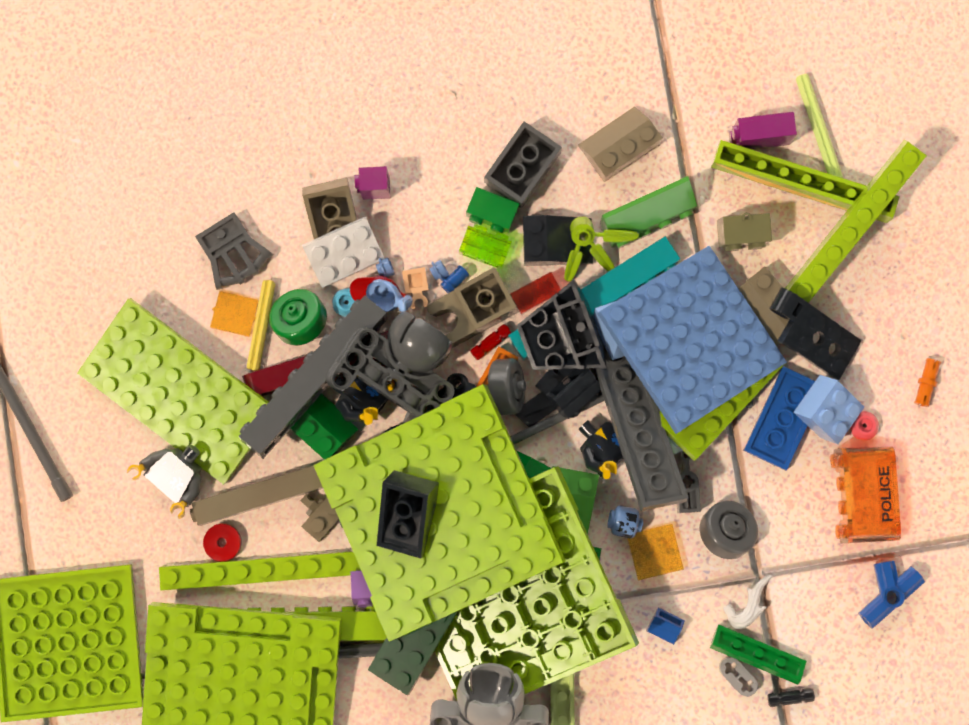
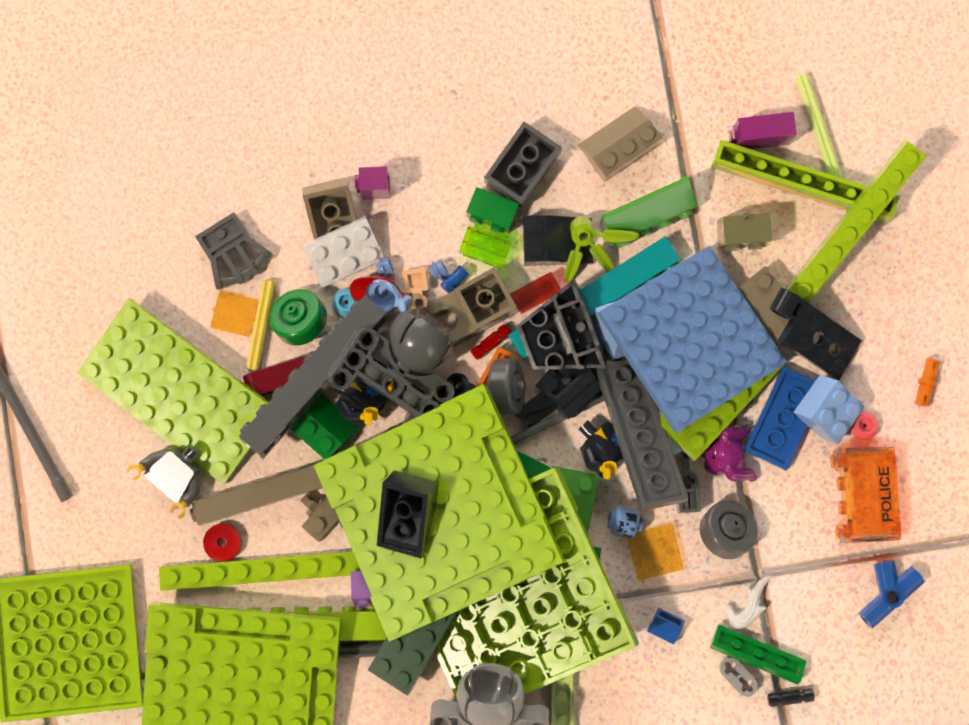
(729, 455): none -> magenta hair

